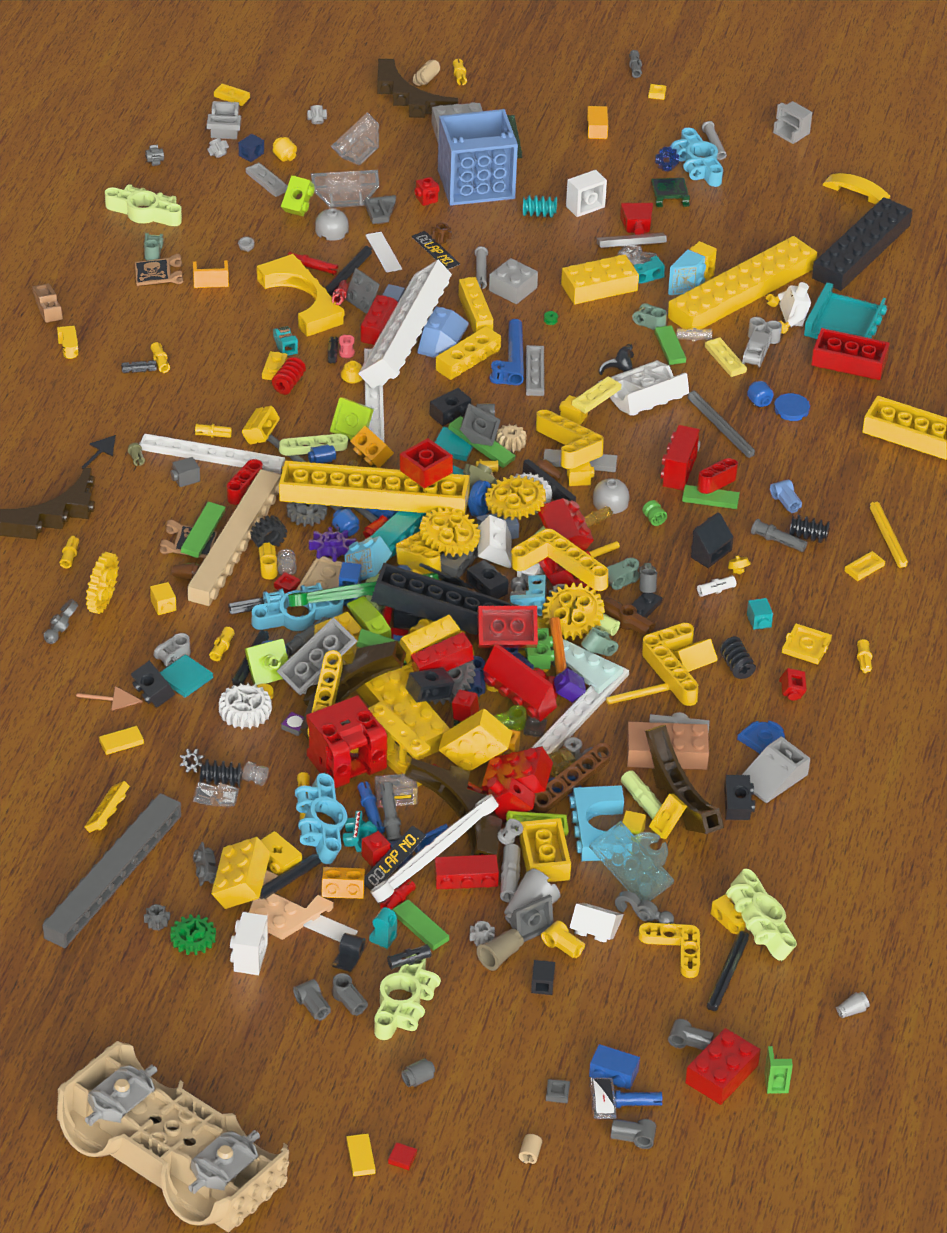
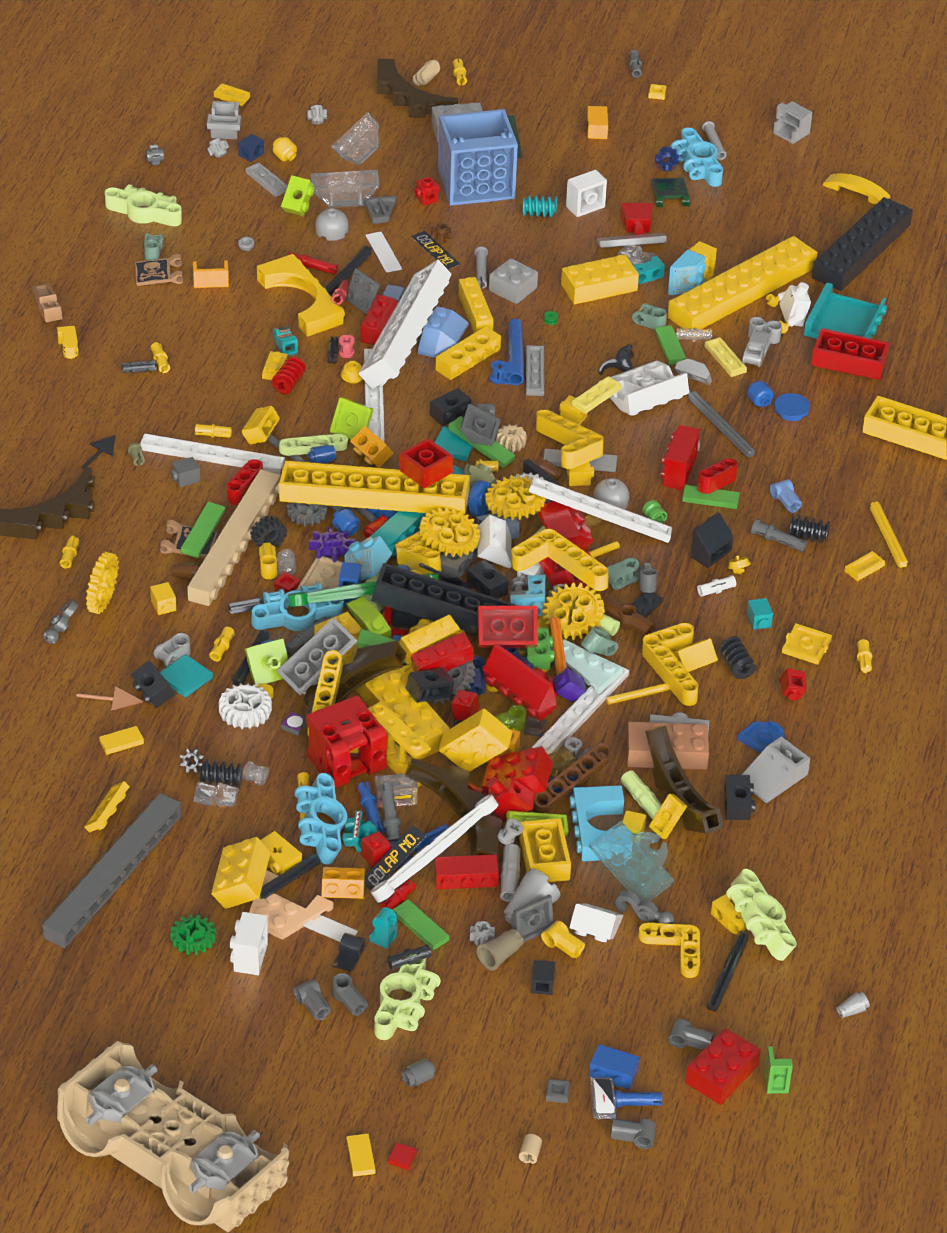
(156, 917): dark grey gear -> none
(205, 864): dark grey hinge -> none
(600, 509): none -> white tile
(694, 370): none -> light grey slope

